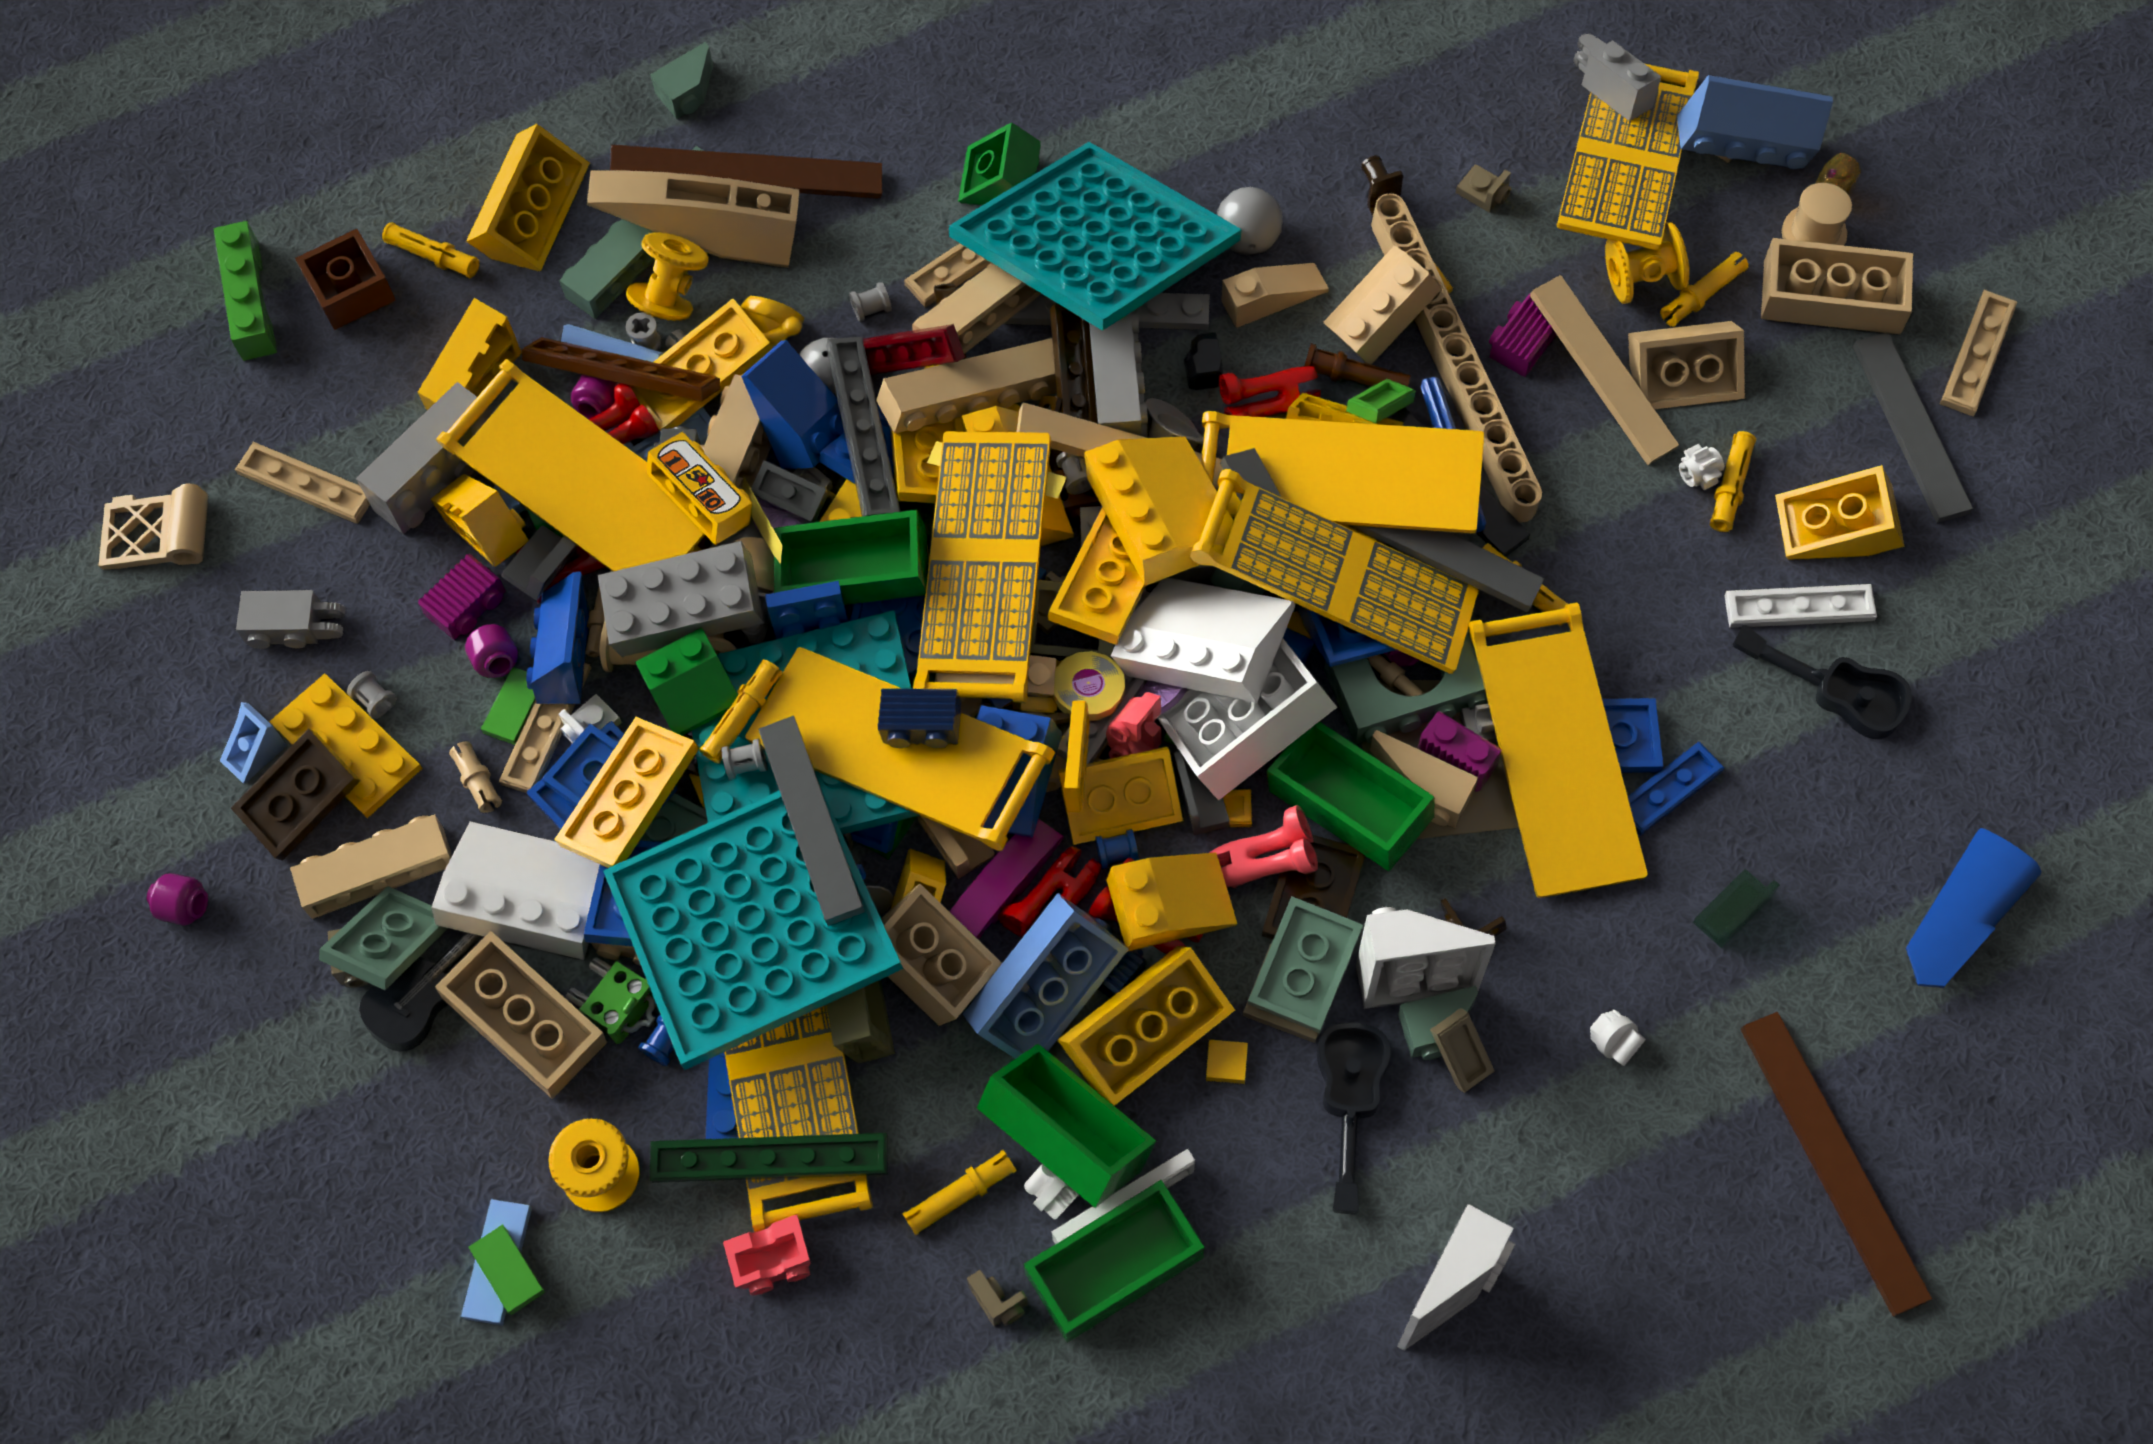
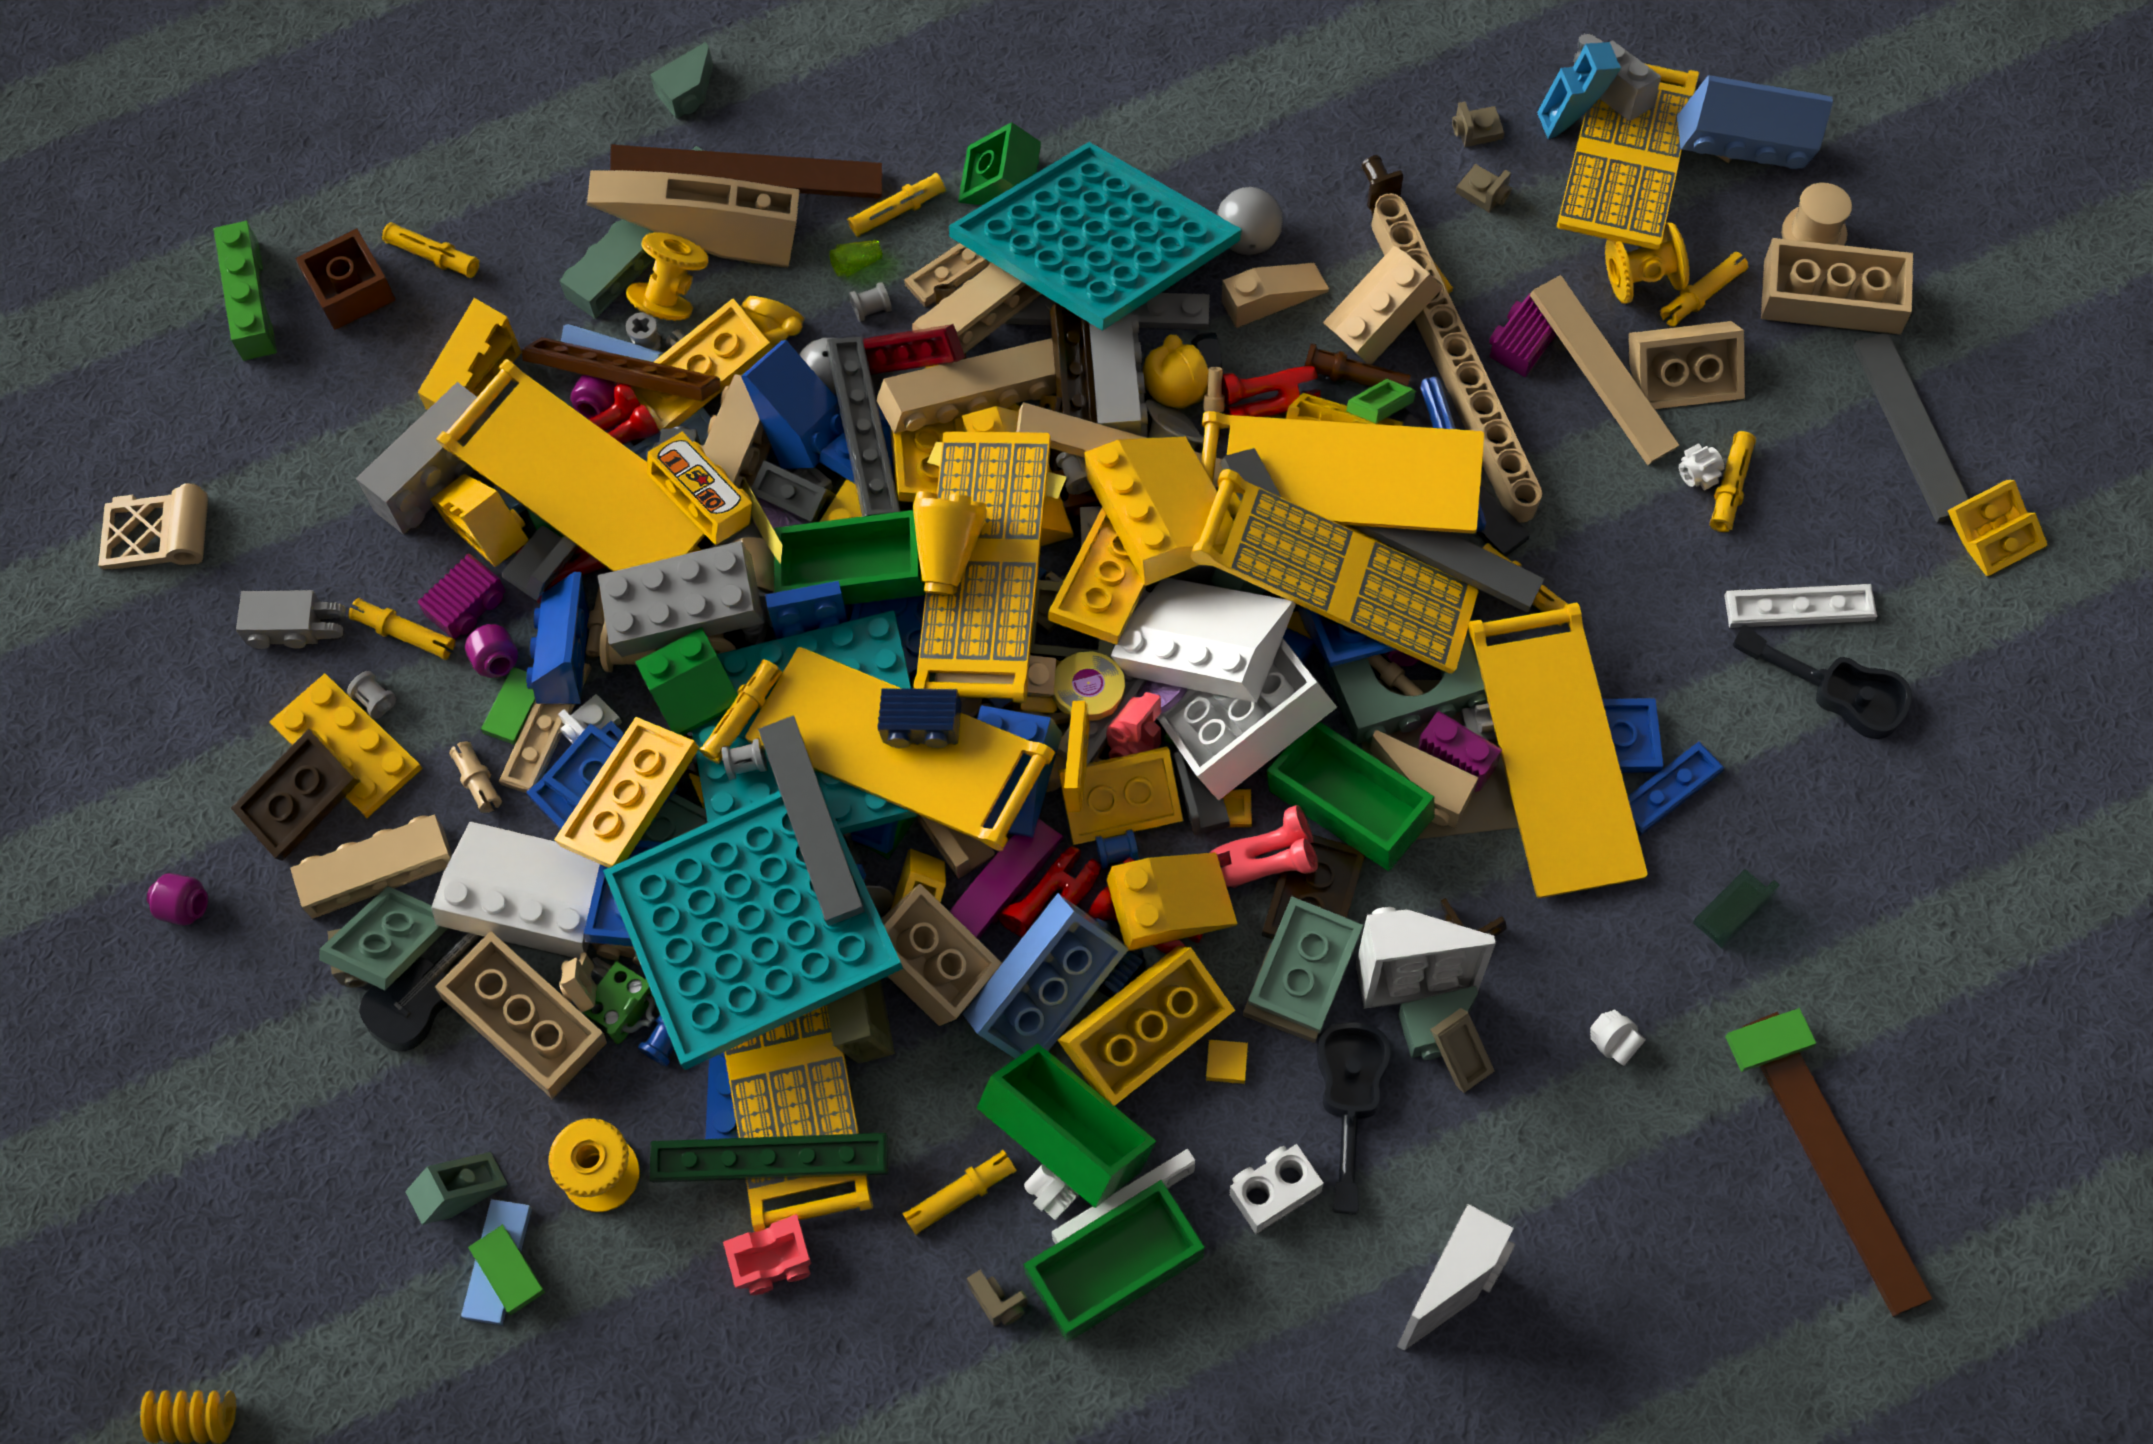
(186, 1419): none -> yellow piece
(251, 744): light blue slope -> none
(303, 482): tan tile -> none
(389, 623): none -> yellow pin
(454, 1186): none -> sand green slope
(528, 200): yellow slope -> none
(577, 982): none -> tan plate
(854, 256): none -> clear neon green cone
(931, 186): none -> yellow pin
(945, 538): none -> yellow cone
(1176, 374): none -> yellow piece
(1214, 399): none -> tan bar
(1282, 1196): none -> white brick
(1477, 125): none -> dark tan bracket
(1578, 87): none -> dark azure slope
(1770, 1040): none -> bright green tile
(1841, 171): clear yellow rock -> none
(1841, 517): yellow slope -> none
(1969, 906): blue panel -> none
(1978, 353): tan tile -> none
(1997, 527): none -> yellow slope

